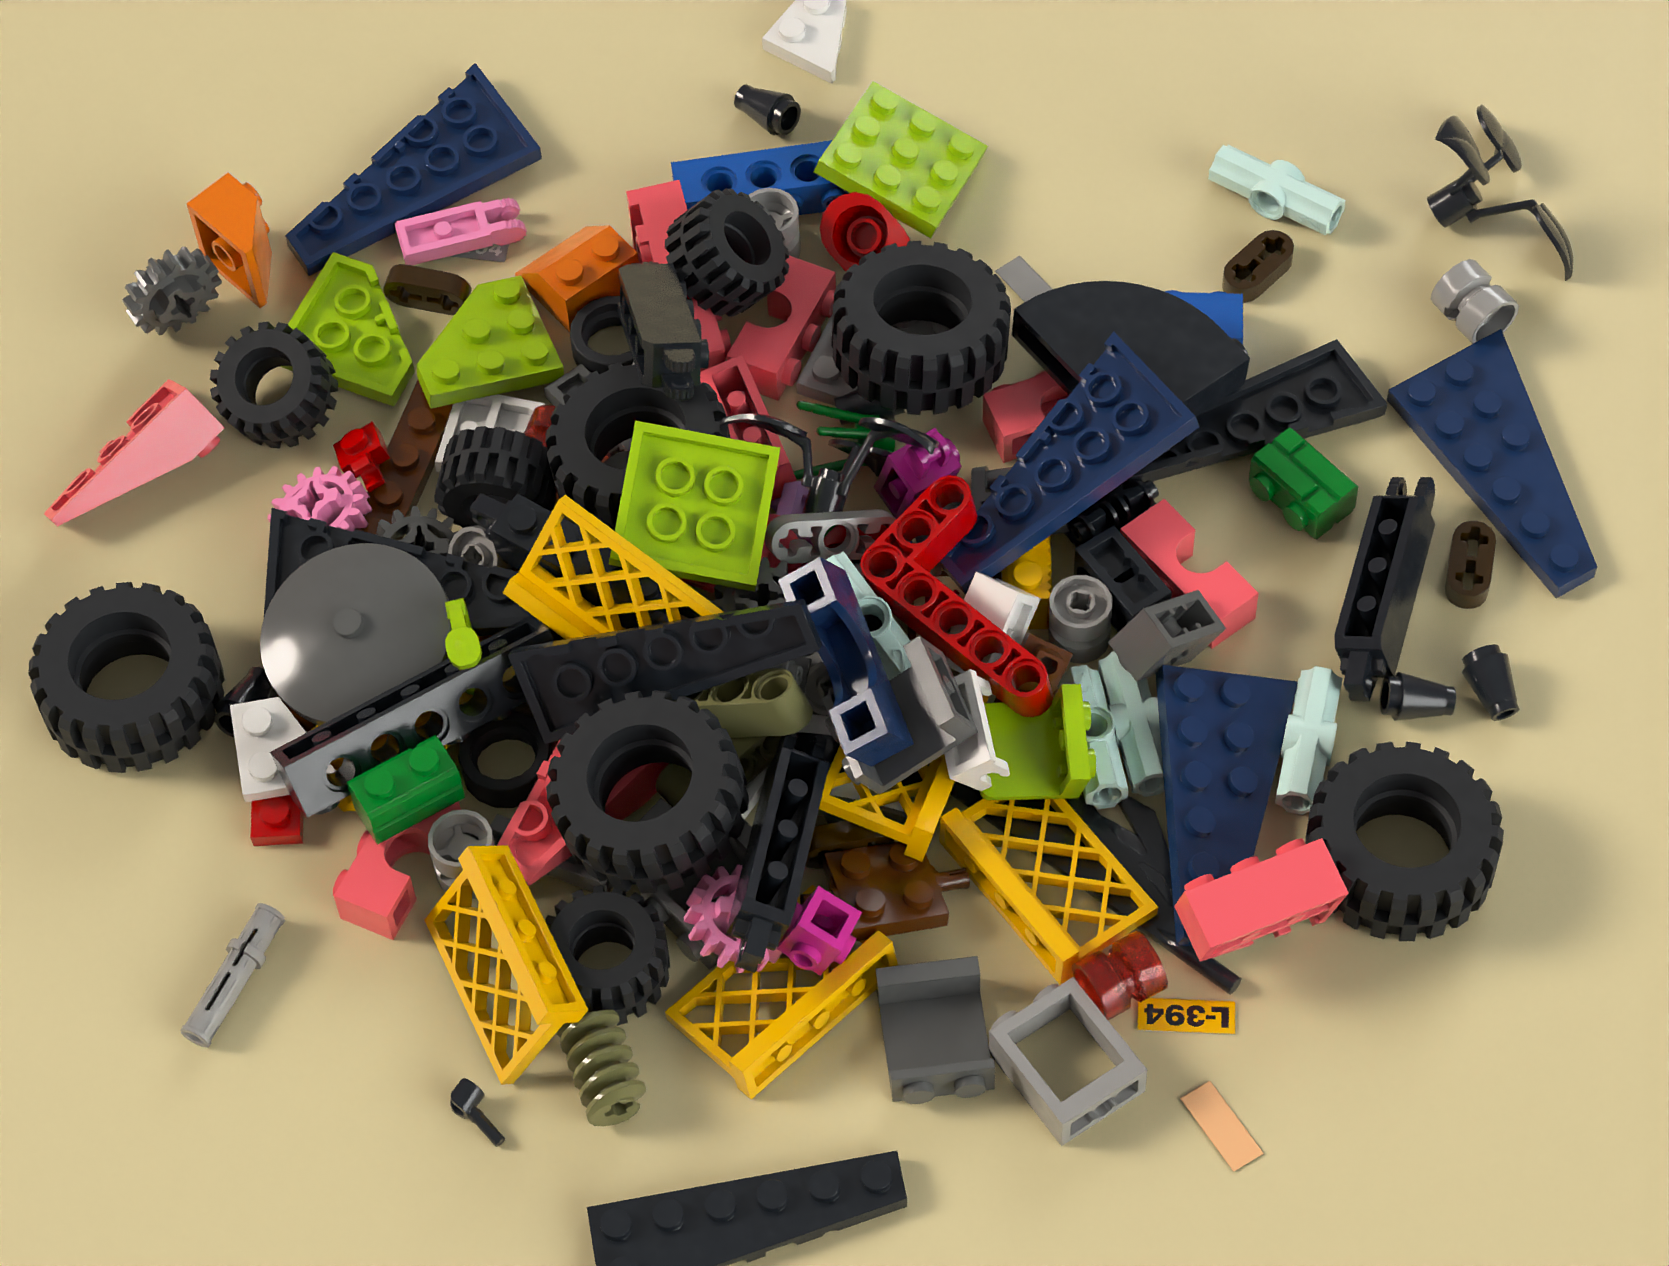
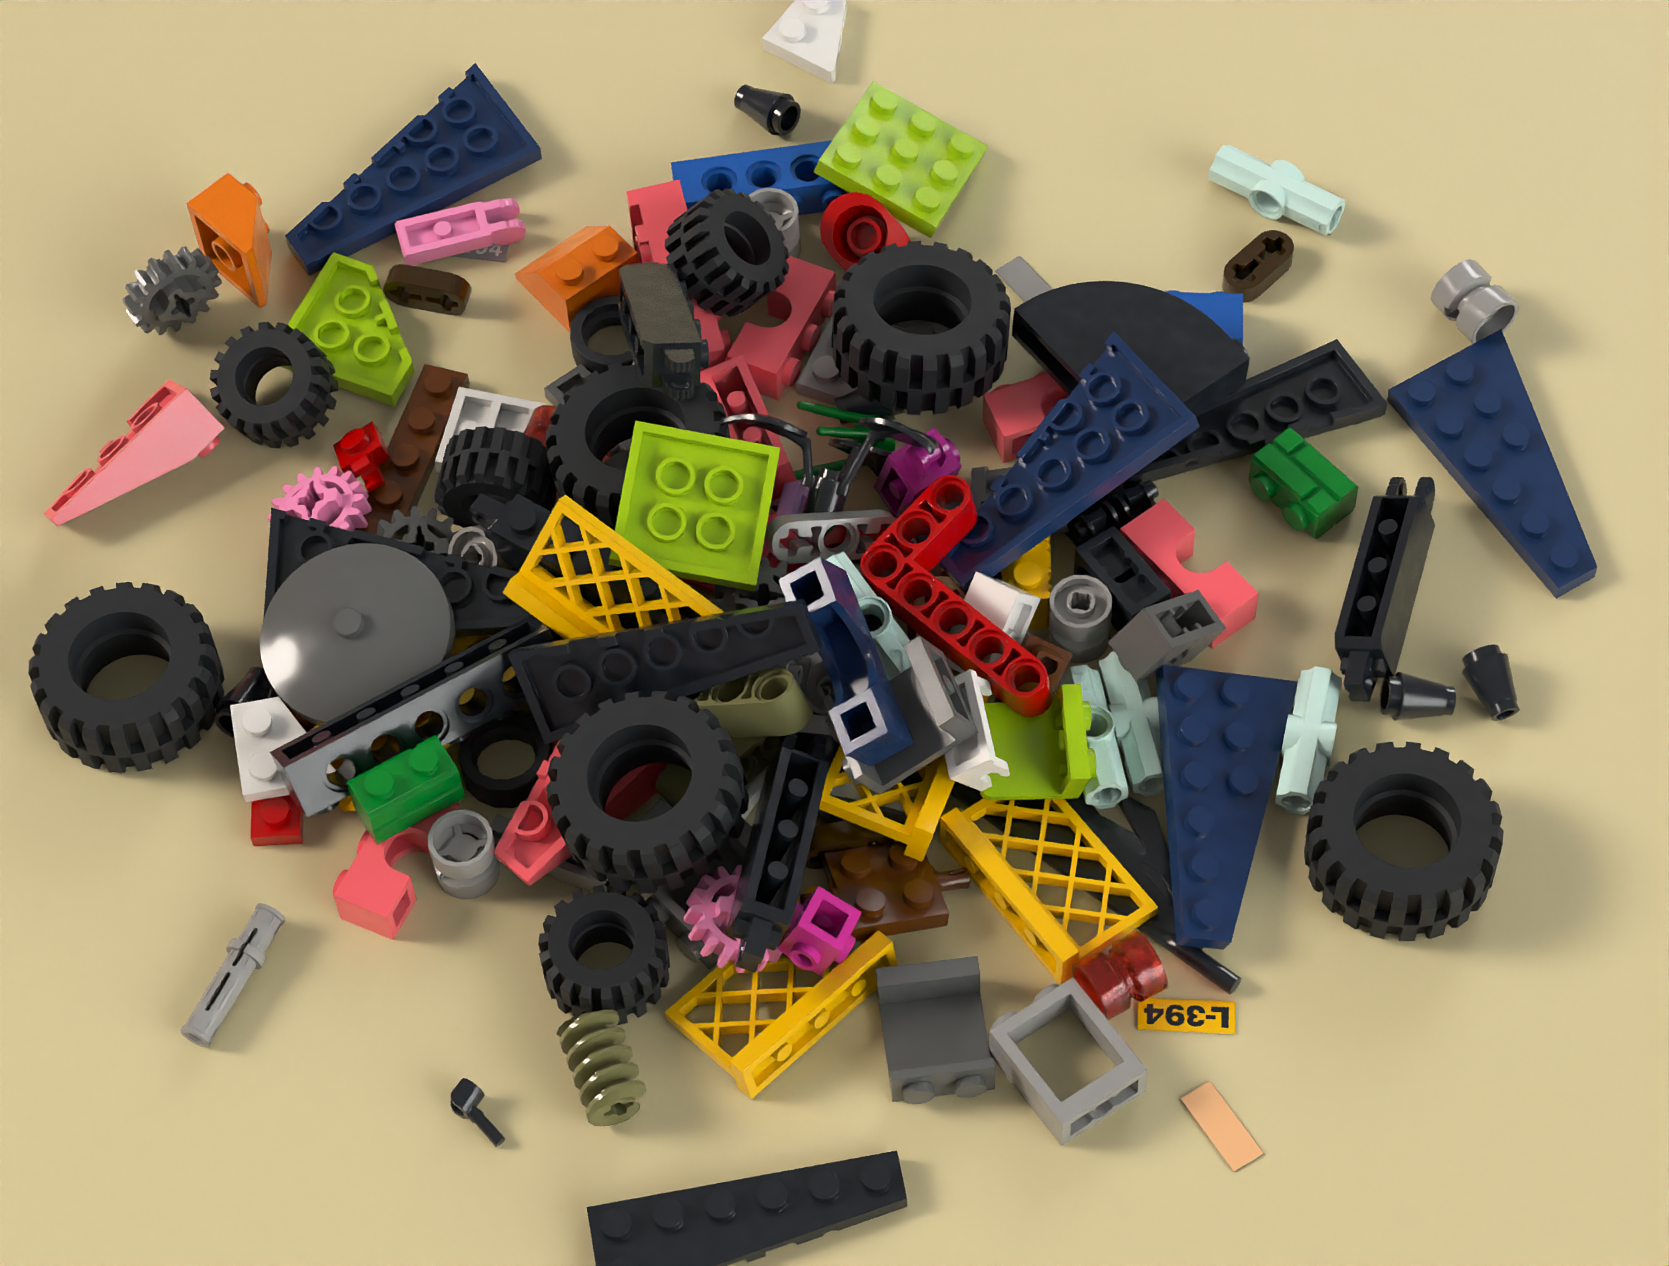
(462, 641): lime piece -> none
(489, 347): lime plate -> none
(523, 949): yellow fence -> none
(1260, 898): coral wedge -> none
(1461, 563): dark brown beam -> none
(1462, 195): black plant -> none

